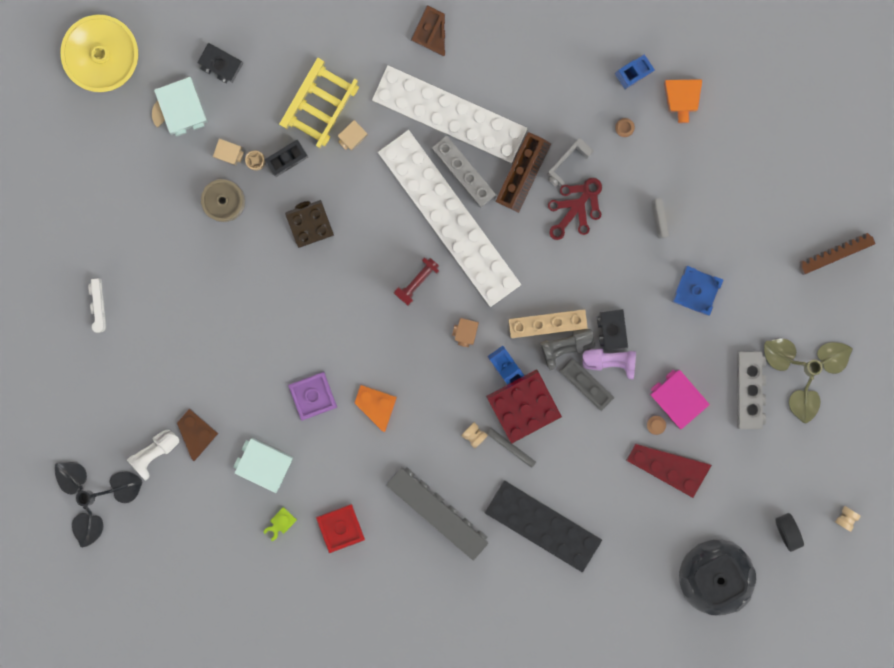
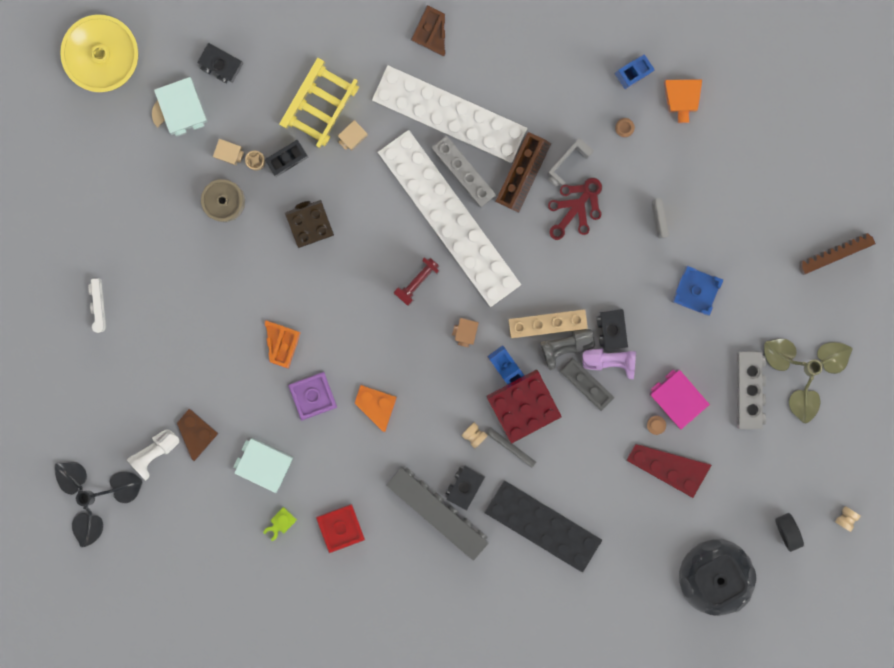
(281, 343): none -> orange wing
(460, 498): none -> black brick

